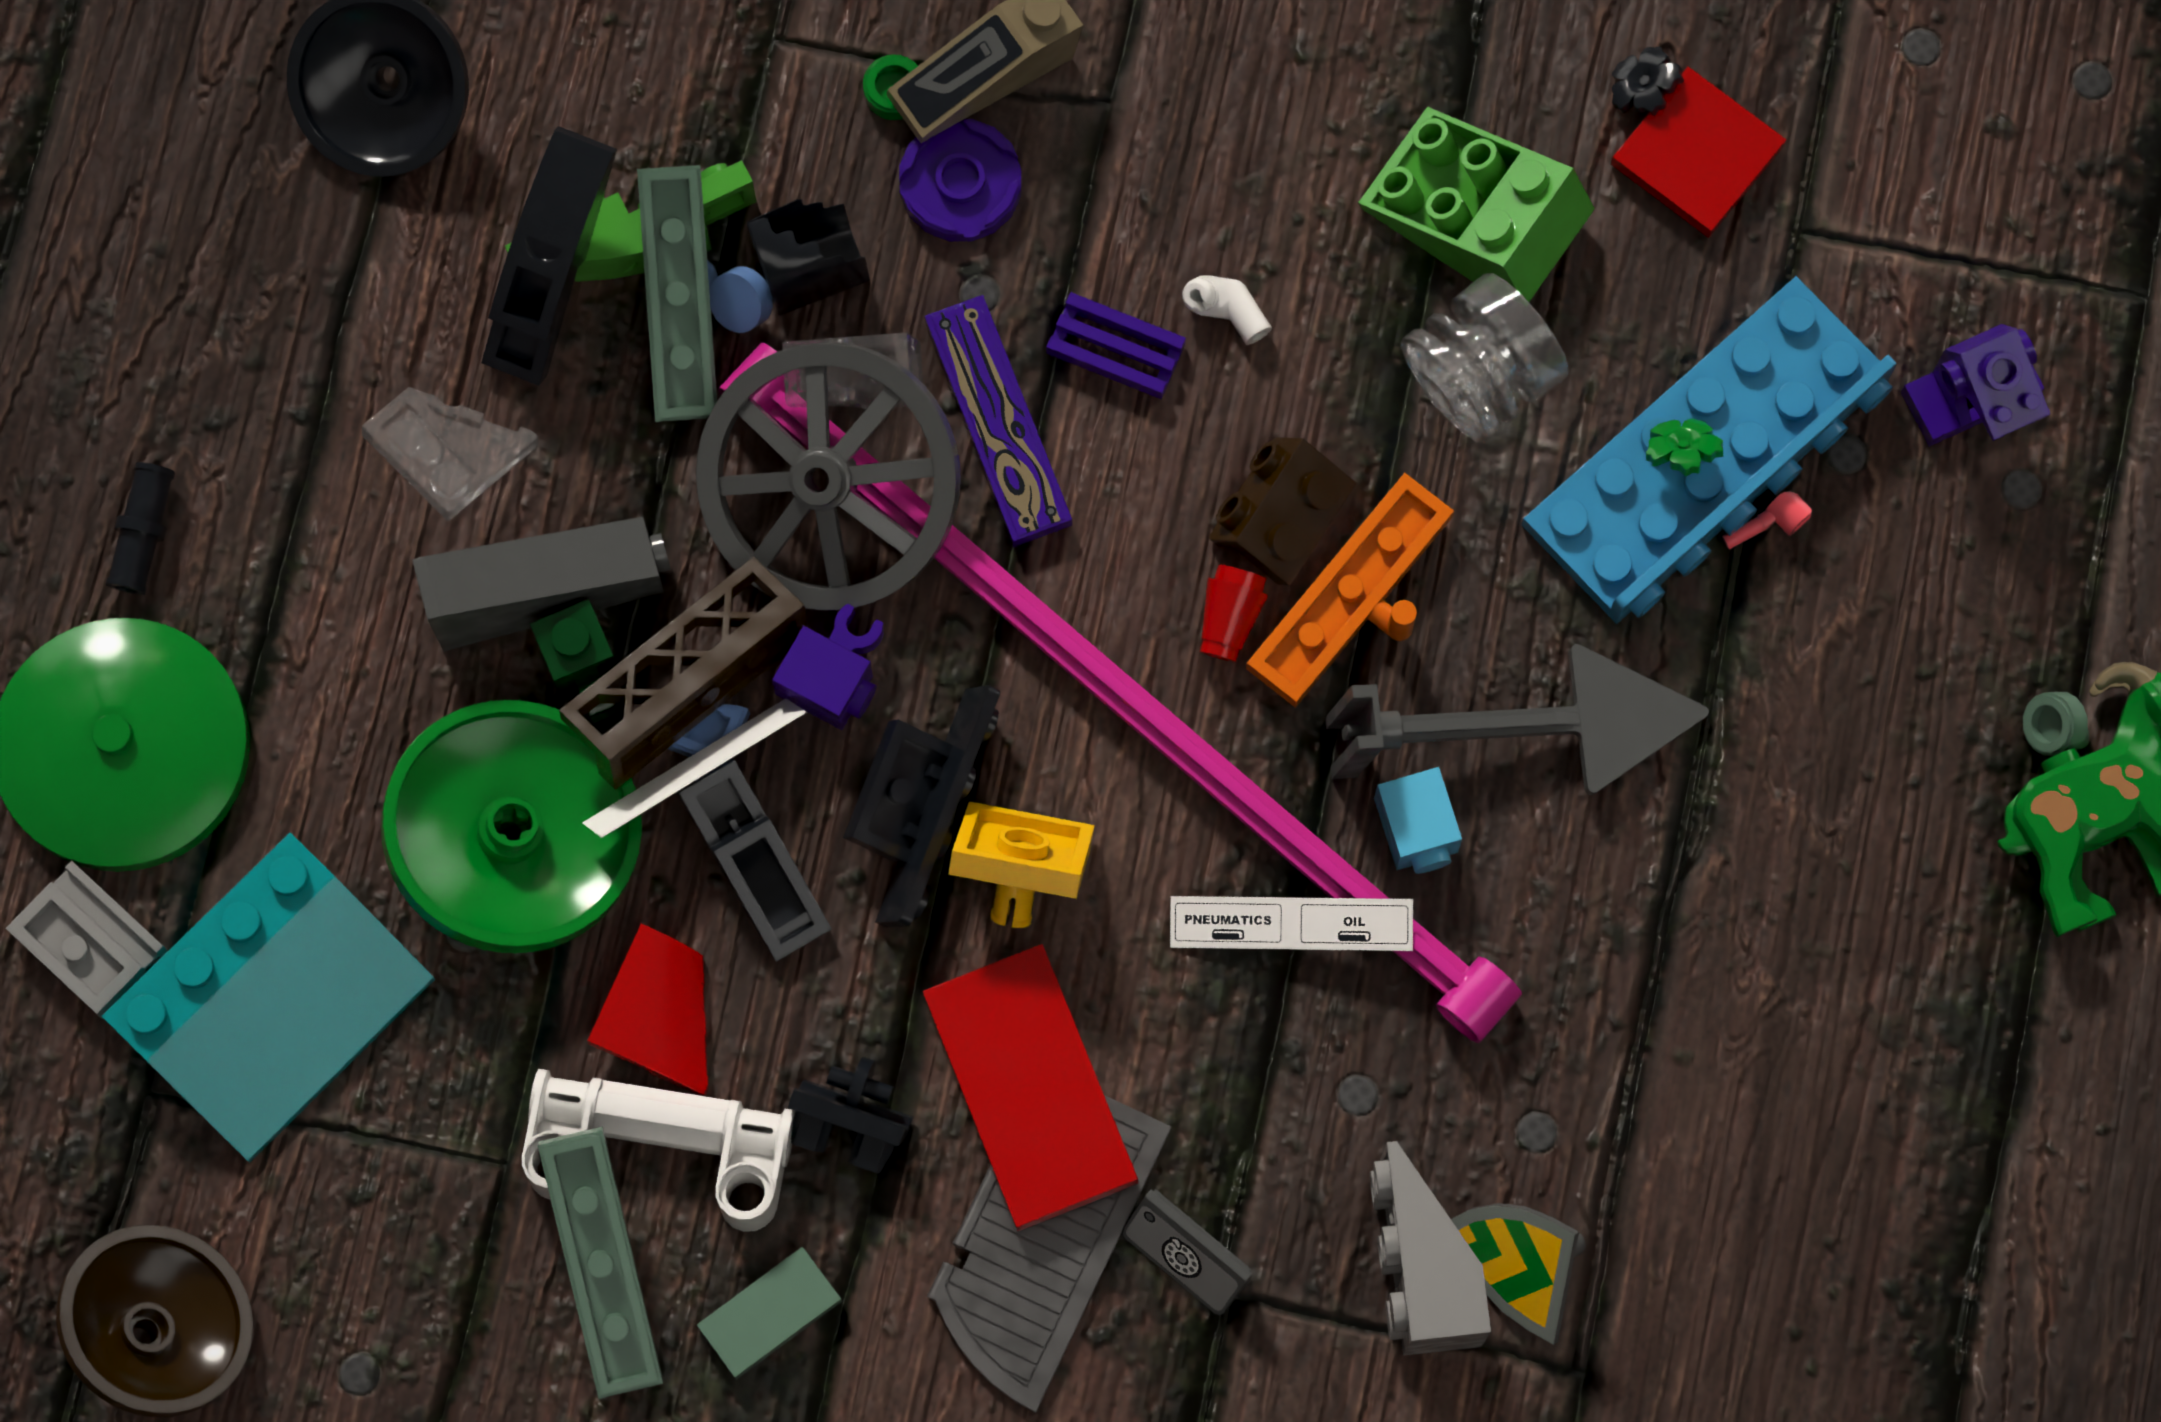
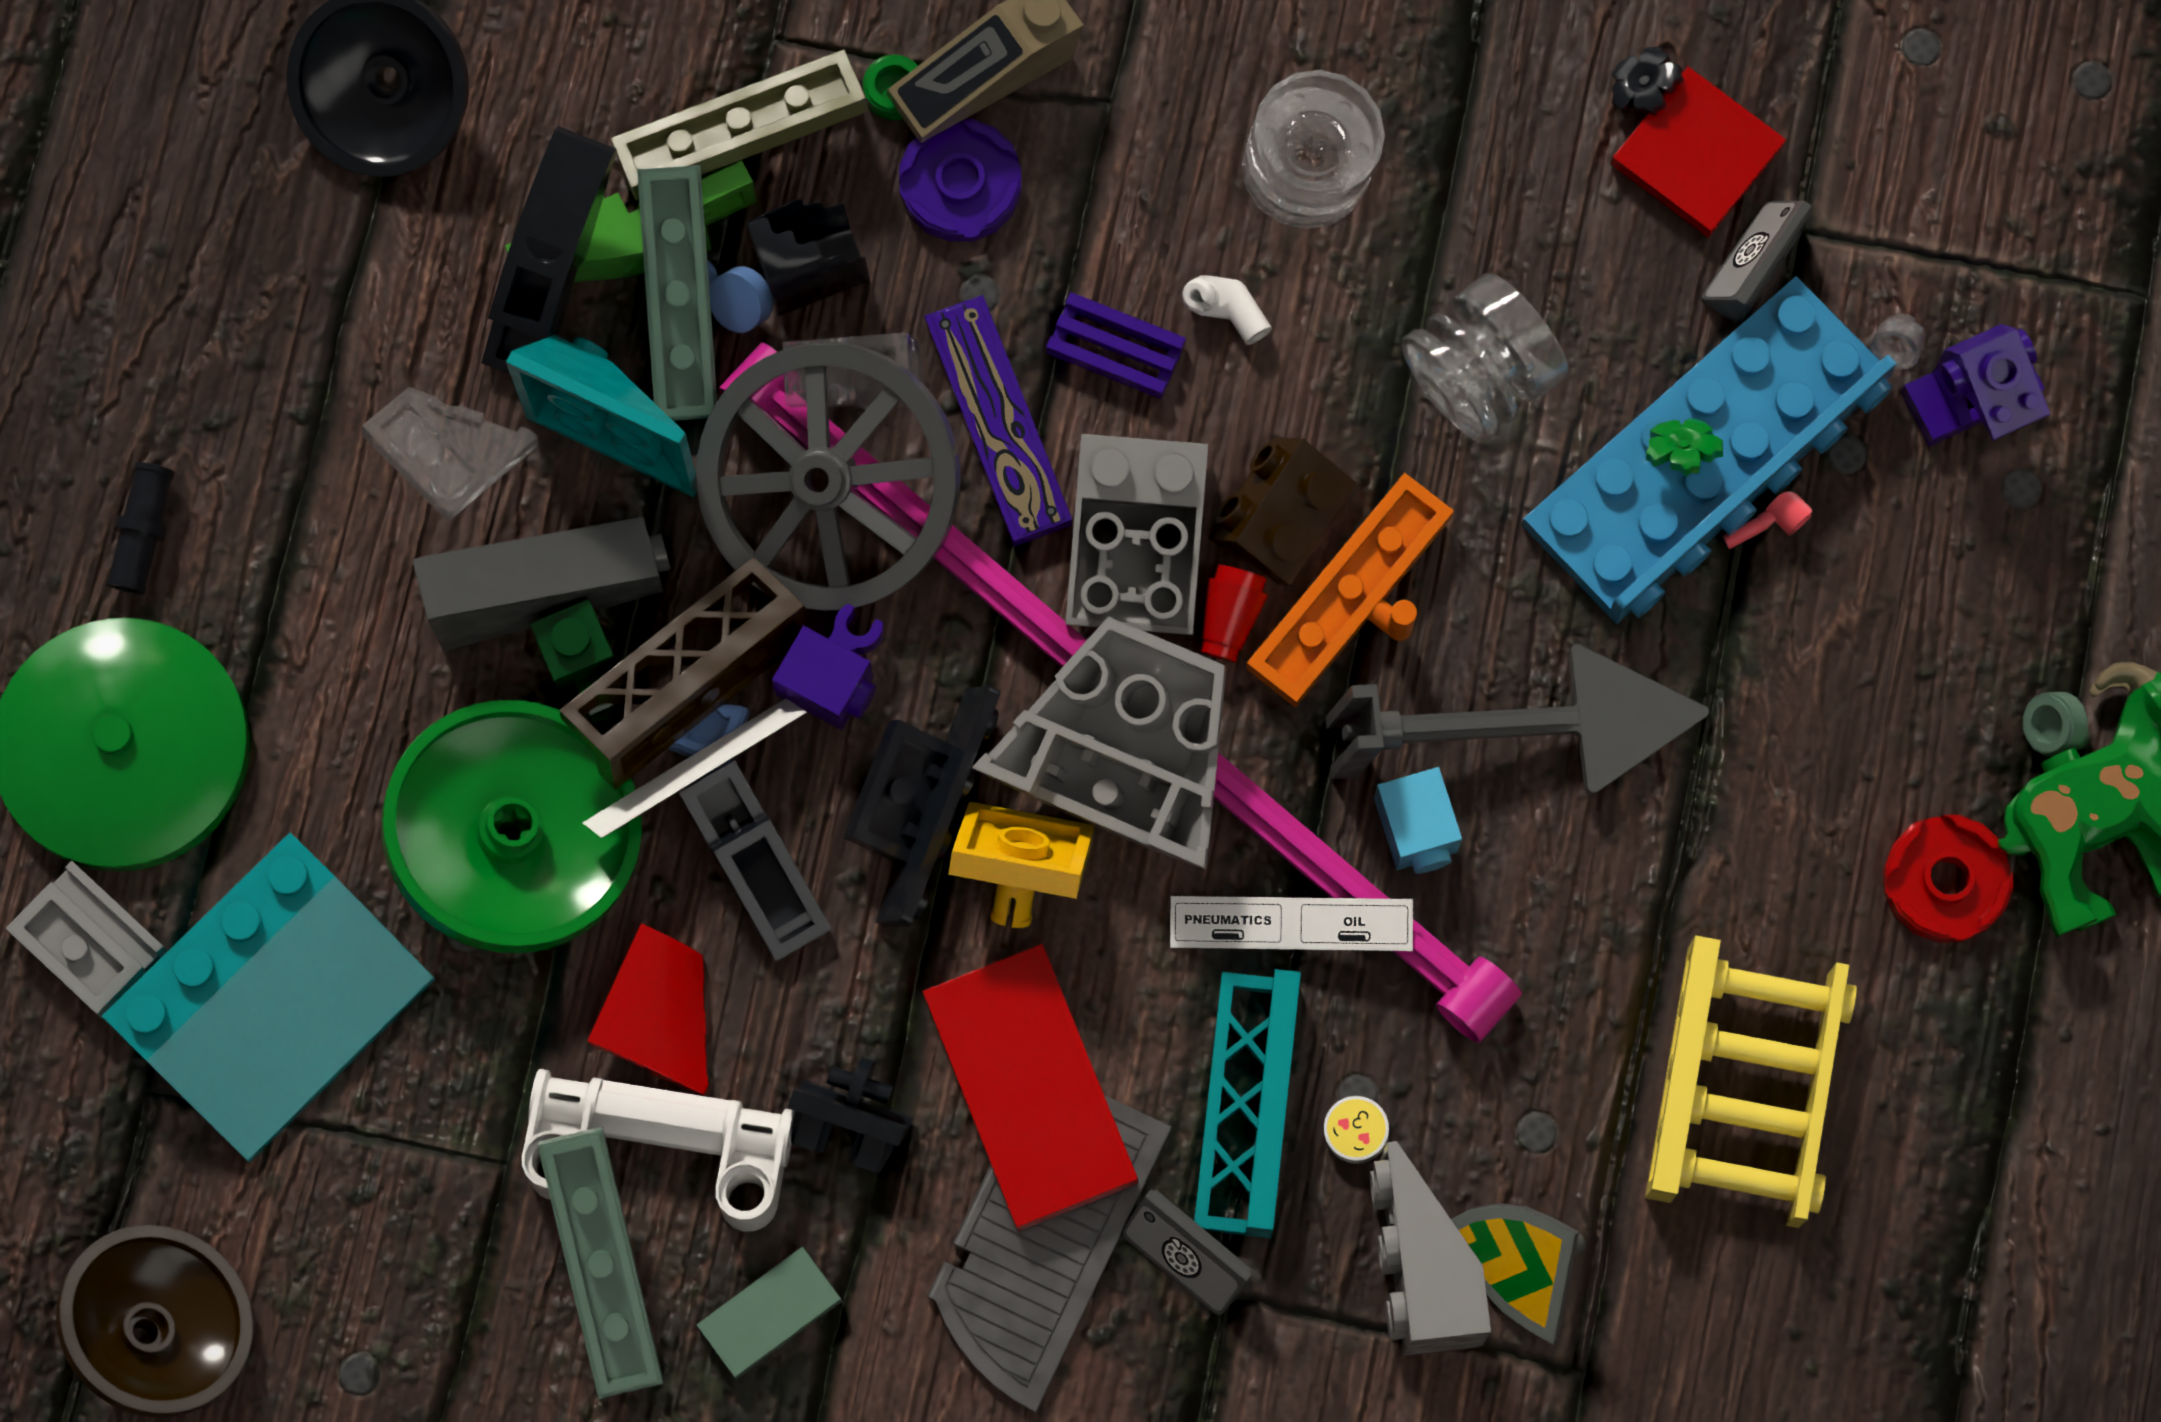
(597, 405): none -> teal slope
(745, 120): none -> fence
(1124, 741): none -> light grey wedge
(1137, 533): none -> light grey slope
(1272, 1104): none -> teal fence
(1326, 120): none -> clear wheel
(1356, 1129): none -> light yellow tile
(1479, 201): bright green slope -> none
(1689, 1103): none -> light yellow fence
(1756, 258): none -> slope
(1907, 348): none -> clear hinge
(1925, 908): none -> red tile

